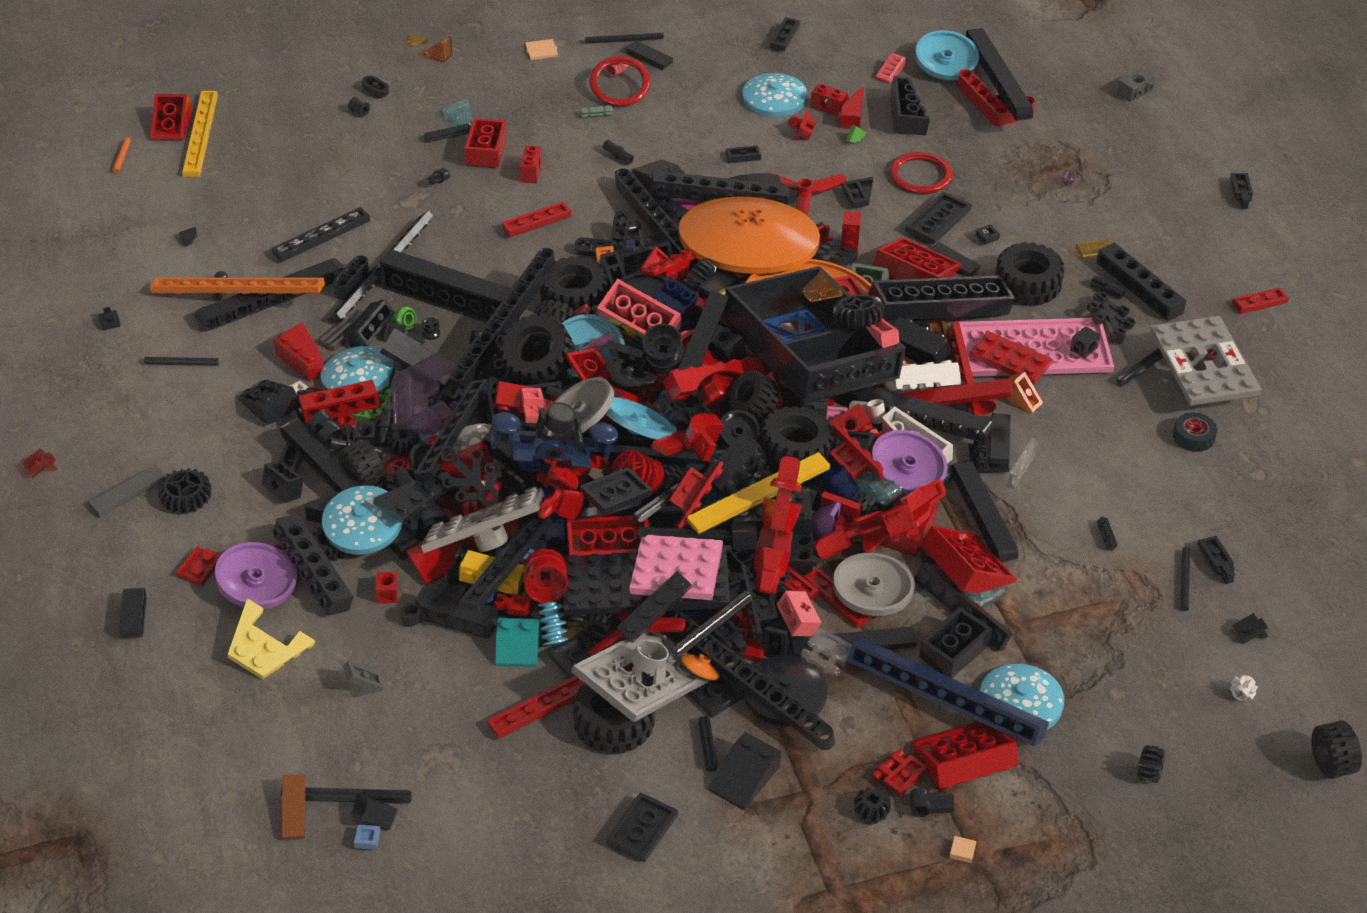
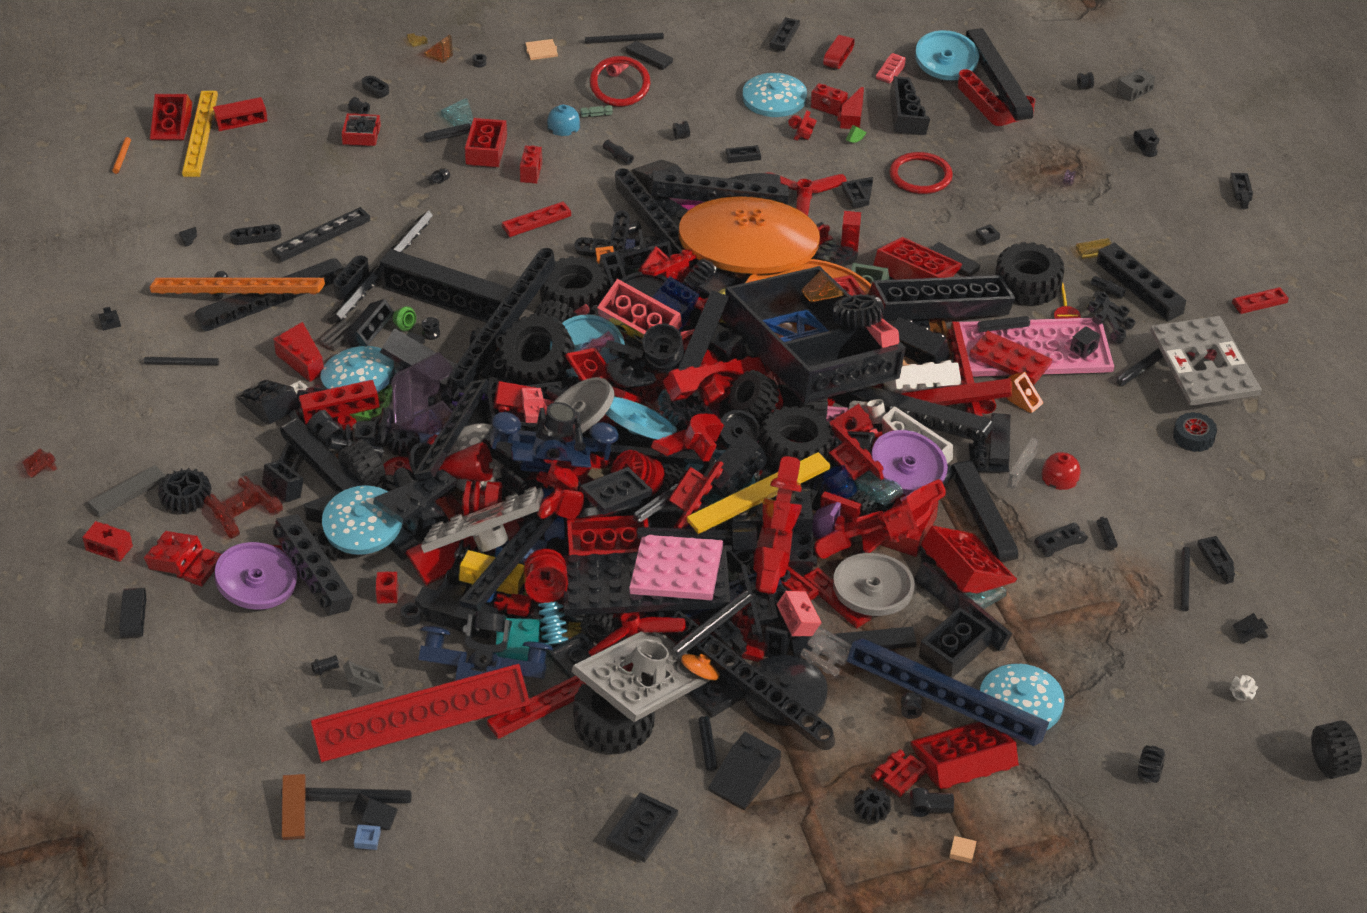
(107, 541): none -> red brick
(173, 552): none -> red piece
(240, 114): none -> red brick
(244, 235): none -> black beam
(251, 496): none -> clear red connector
(258, 650): light yellow wing -> none
(323, 665): none -> black pin
(361, 129): none -> piece
(390, 327): black tile -> none
(420, 713): none -> red plate
(434, 651): none -> dark blue piece
(472, 478): black plant -> none
(479, 60): none -> black bush
(563, 120): none -> dark azure cylinder
(654, 607): black plate -> none
(681, 130): none -> black wheel
(838, 51): none -> red beam
(911, 705): none -> black wheel
(938, 217): black plate -> none
(1002, 324): none -> black axle
(1060, 539): none -> black plate
(1061, 471): none -> red cylinder
(1065, 311): none -> red piece
(1085, 80): none -> black wheel
(1146, 141): none -> black piece

